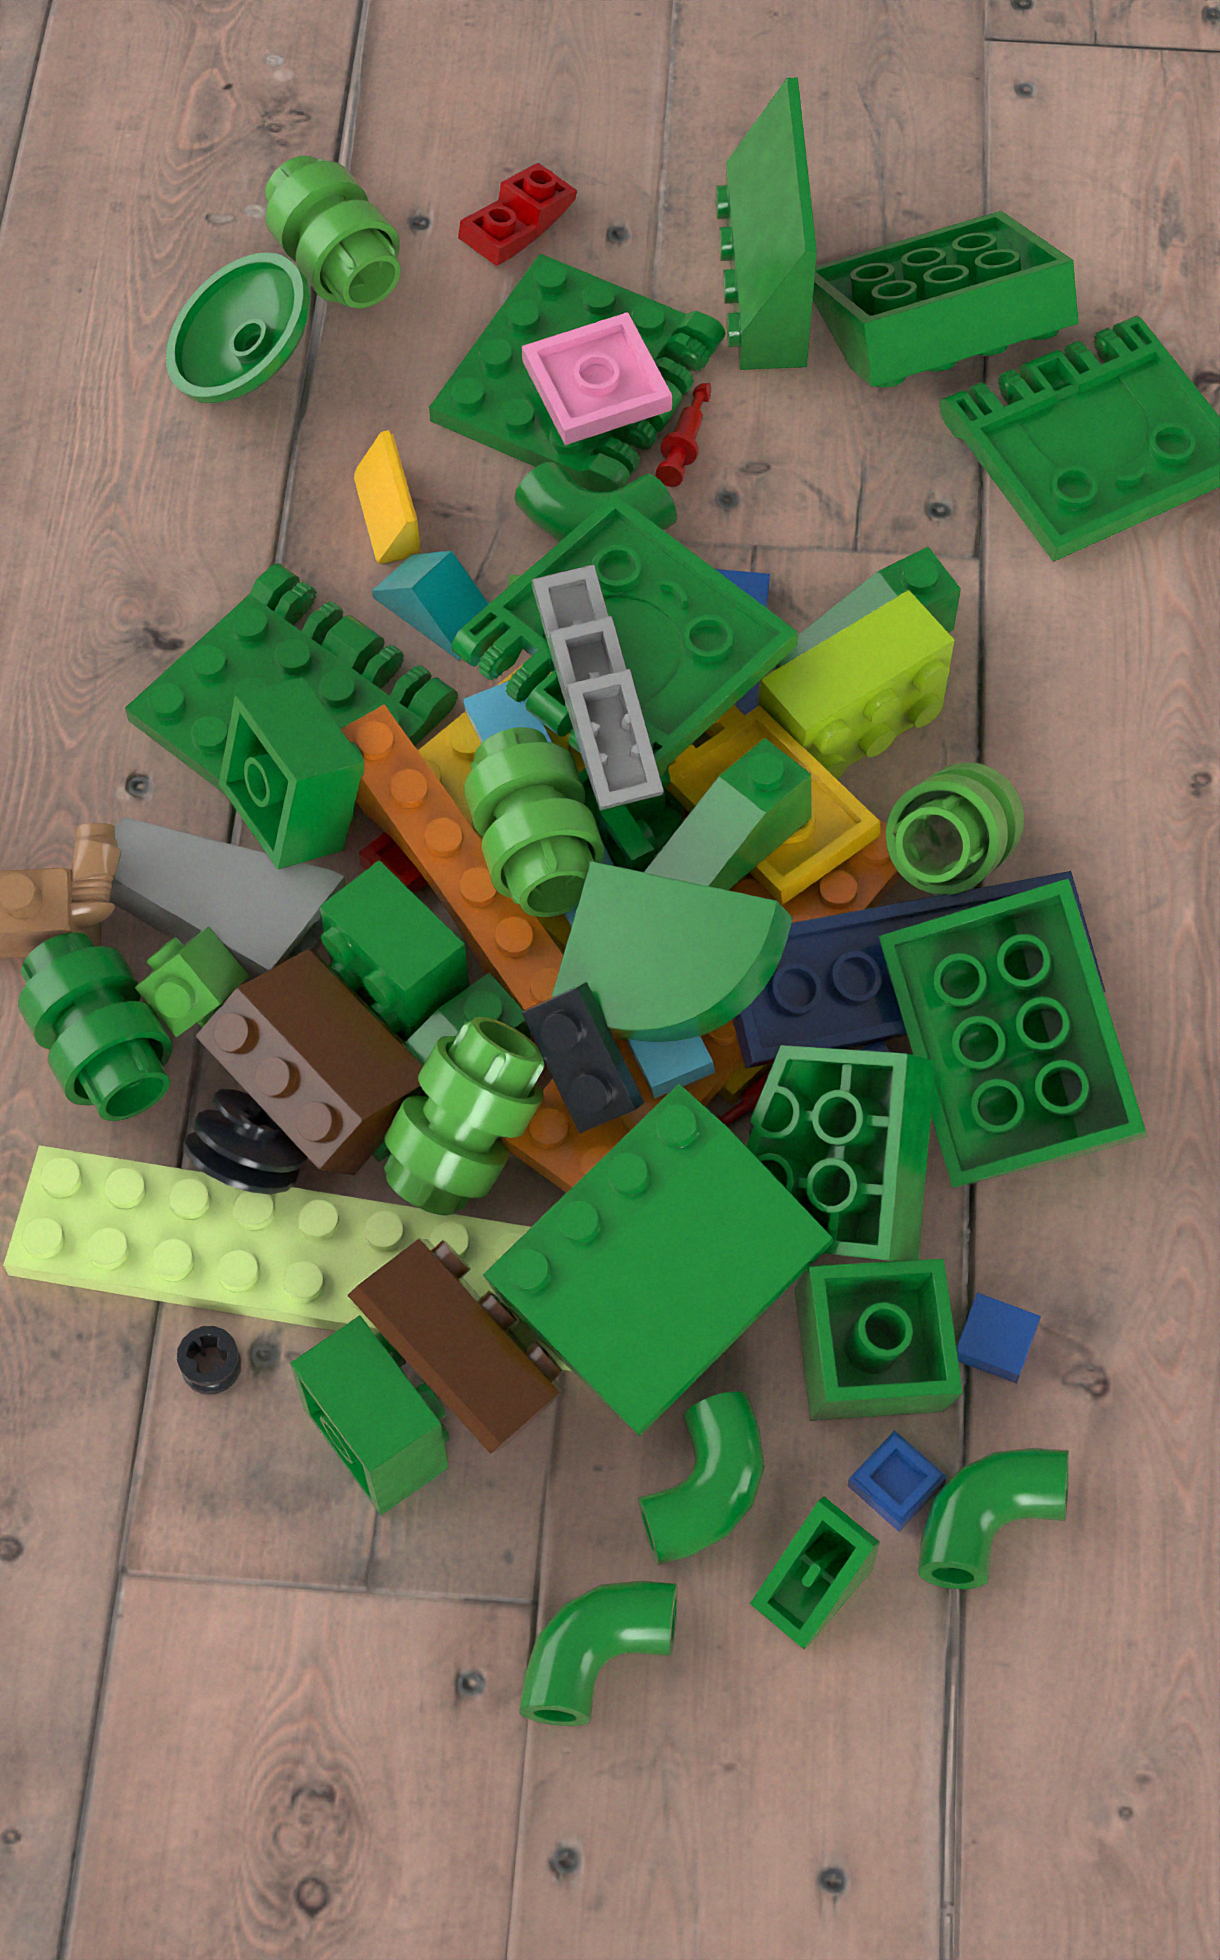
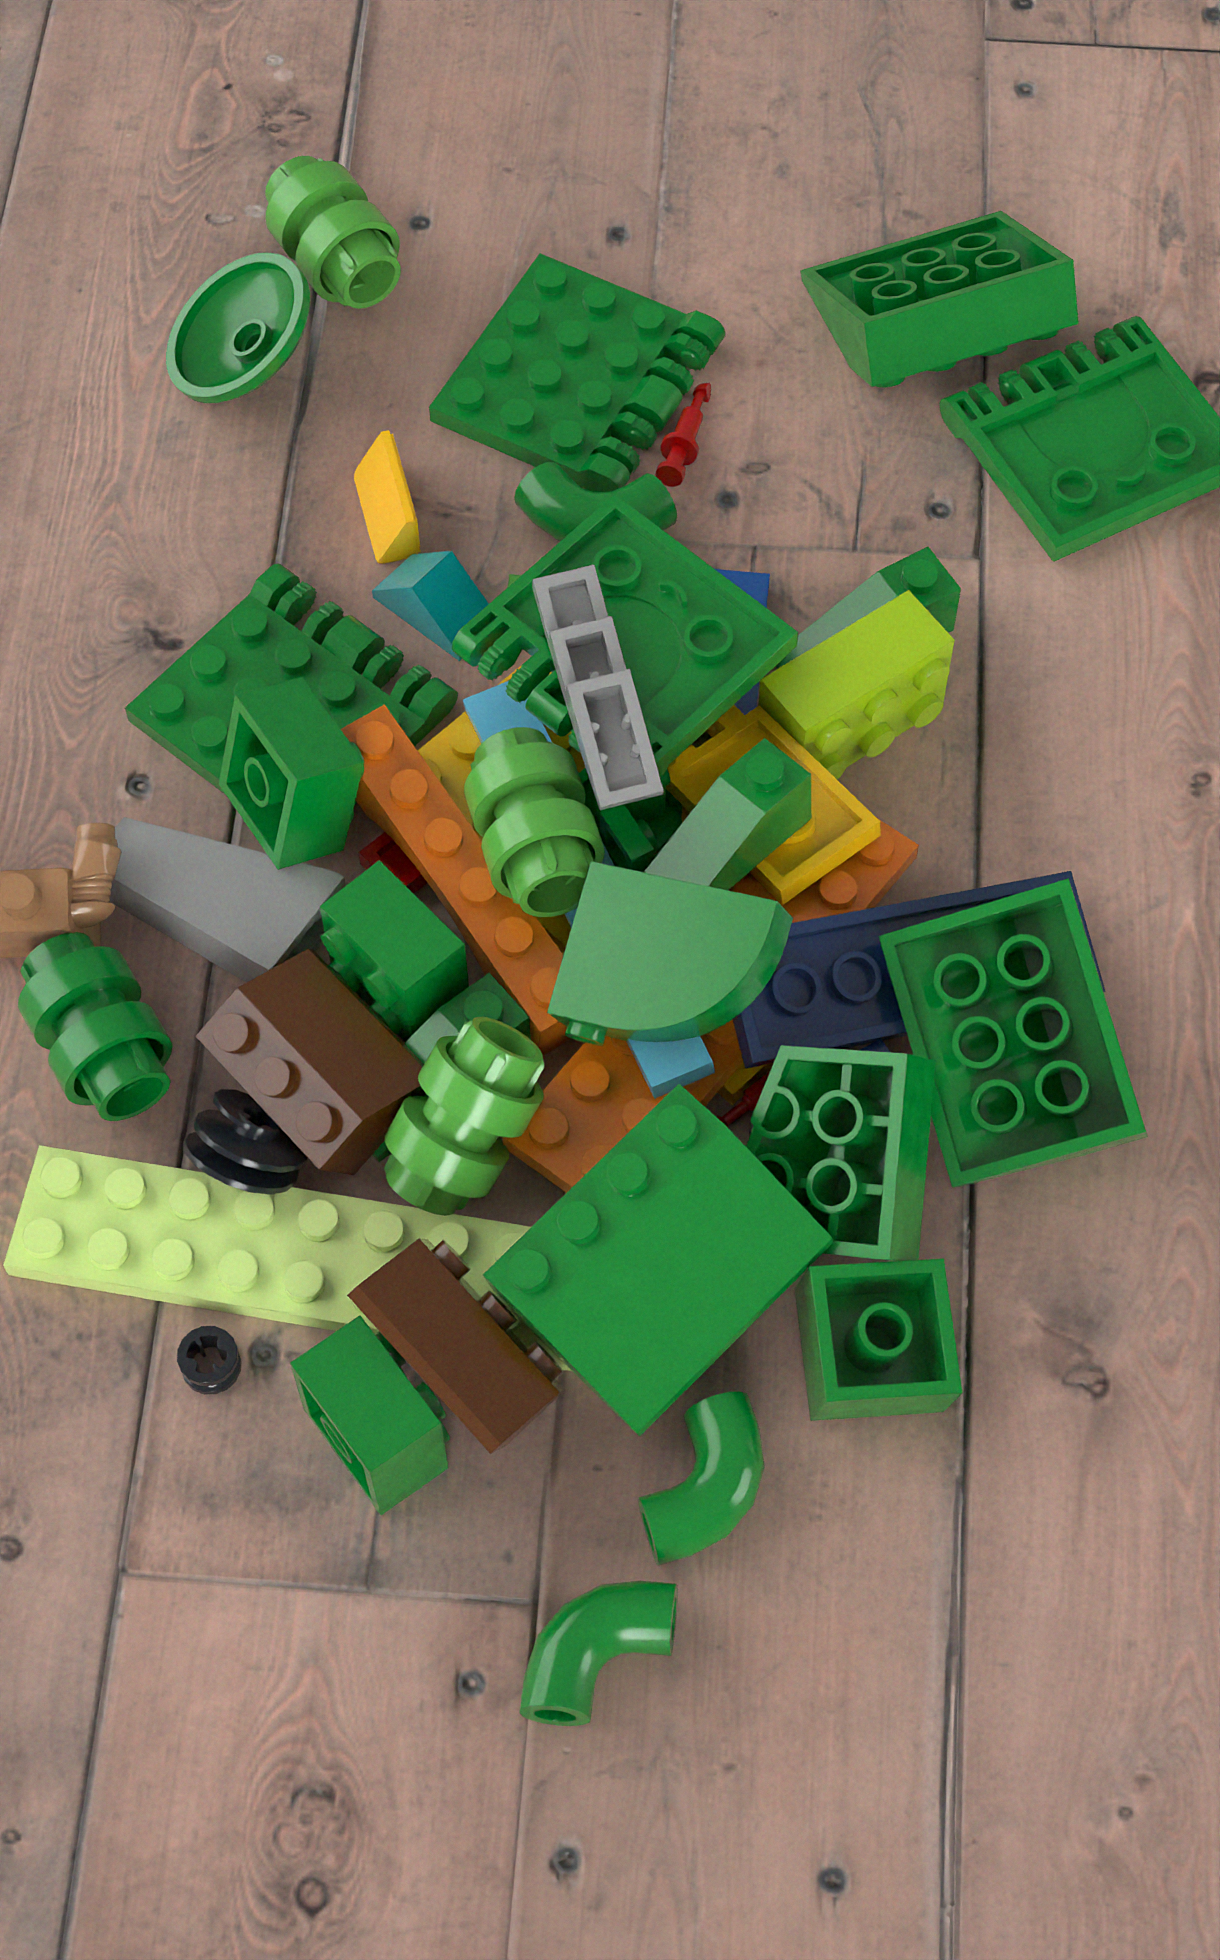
(190, 980): bright green brick -> none
(522, 213): red slope -> none
(583, 1057): black plate -> none
(596, 378): bright pink plate -> none
(769, 238): green slope -> none
(816, 1573): green slope -> none
(896, 1481): blue tile -> none
(928, 846): bright green piece -> none
(981, 1501): green cylinder -> none
(997, 1337): blue tile -> none

